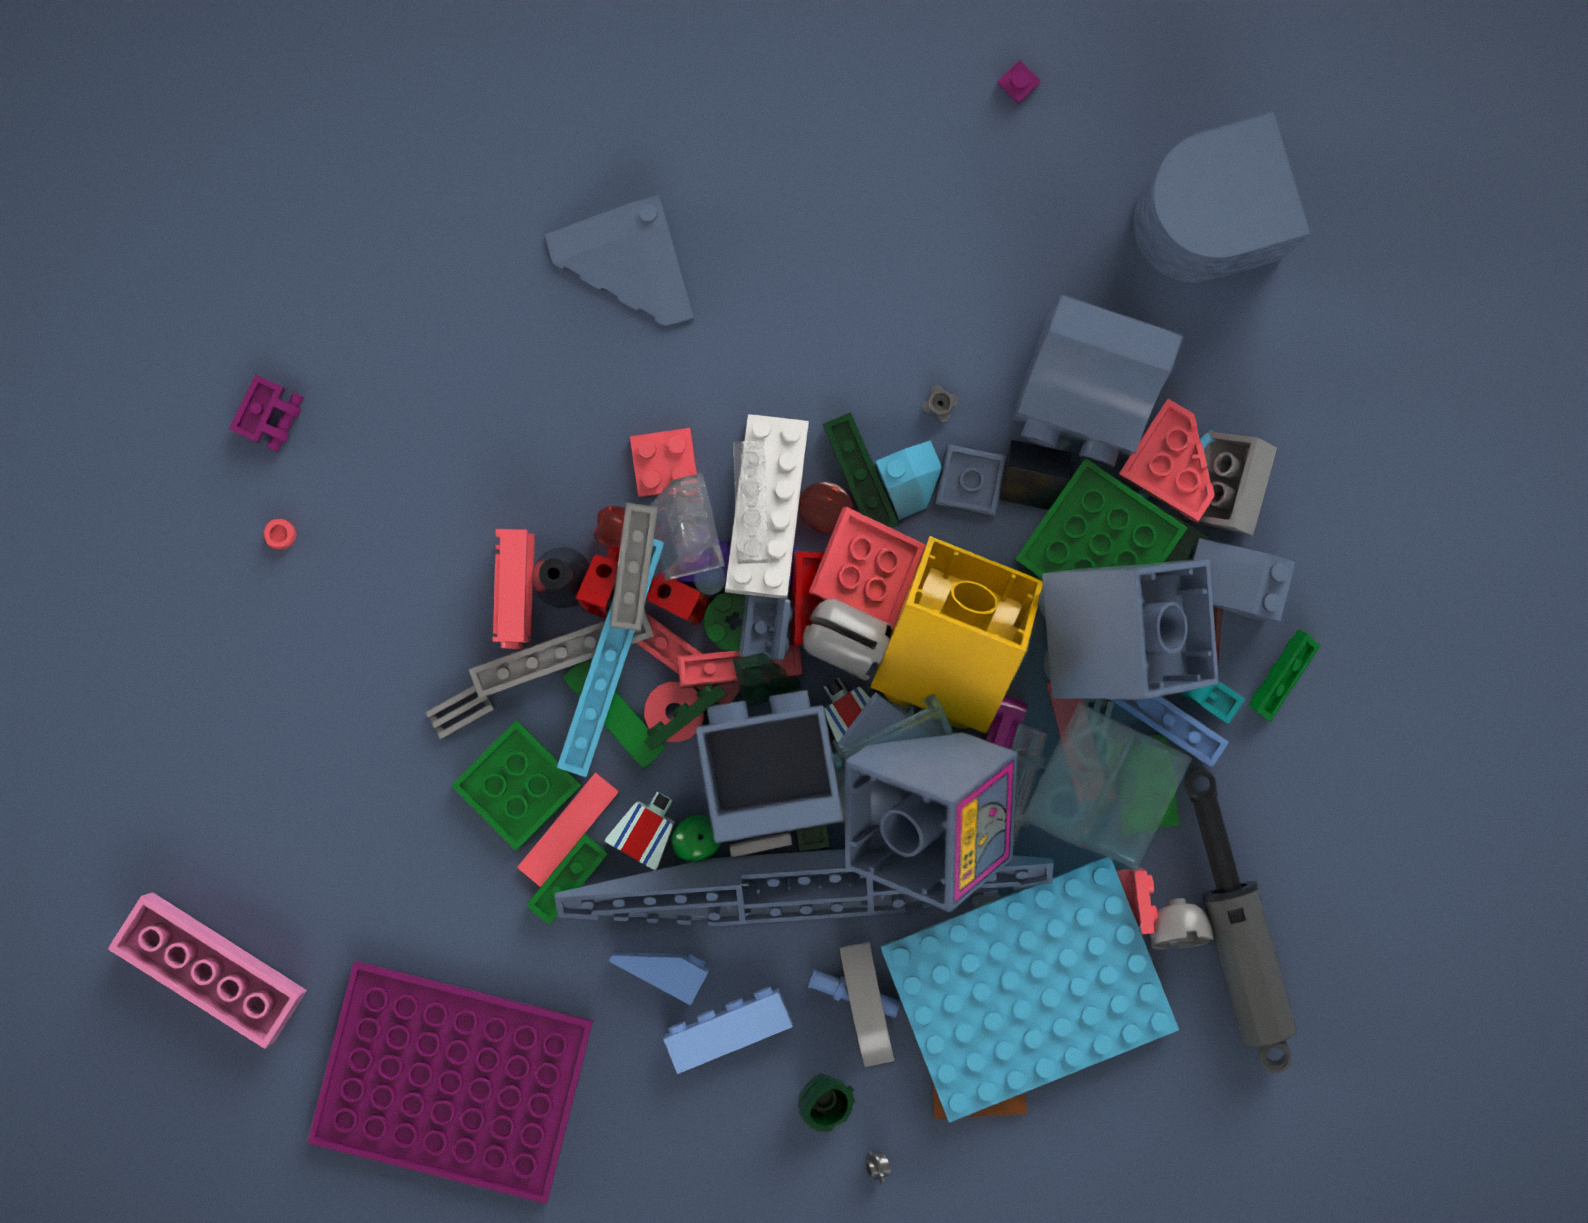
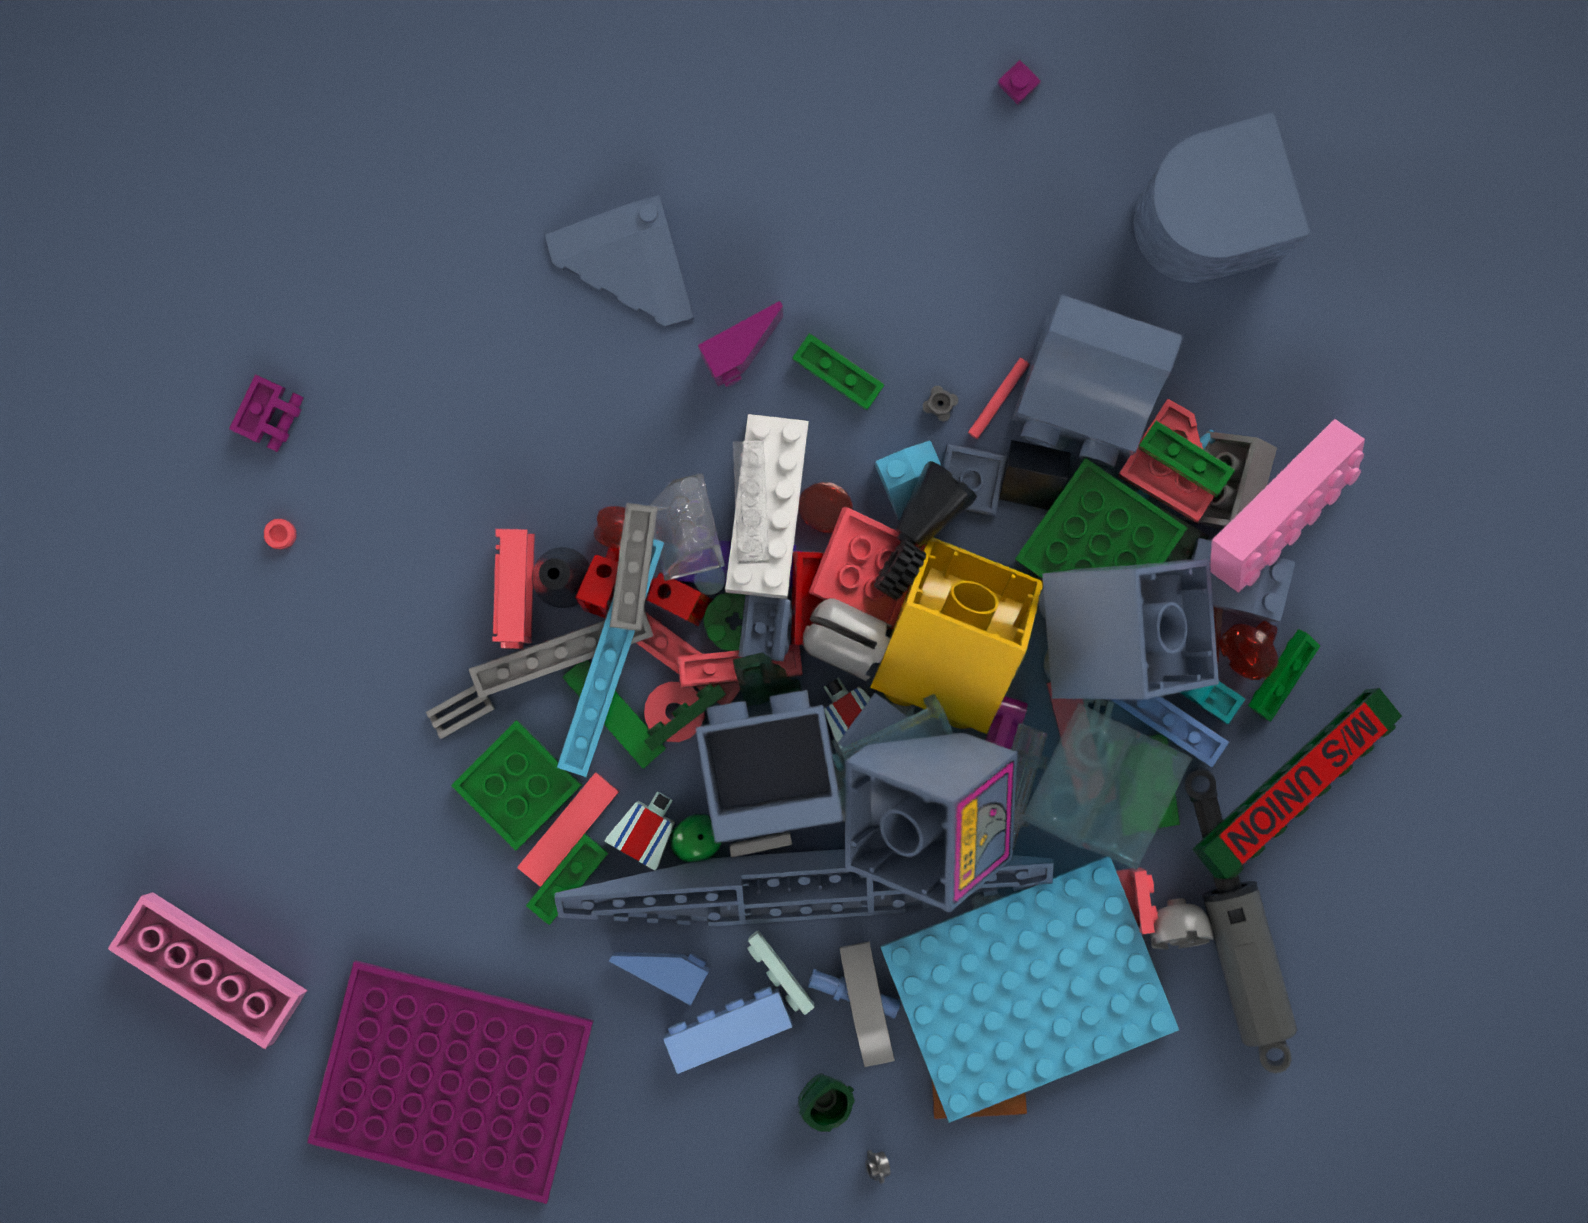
(662, 458): coral plate -> none
(734, 349): none -> magenta slope
(779, 973): none -> light aqua plate
(812, 837): dark green plate -> none
(838, 372): none -> green plate
(859, 470): dark green plate -> none
(900, 570): none -> black tyre
(933, 504): none -> black cone
(998, 398): none -> coral bar
(1186, 459): none -> green plate
(1251, 649): none -> clear red tile
(1287, 506): none -> bright pink brick
(1297, 783): none -> brick

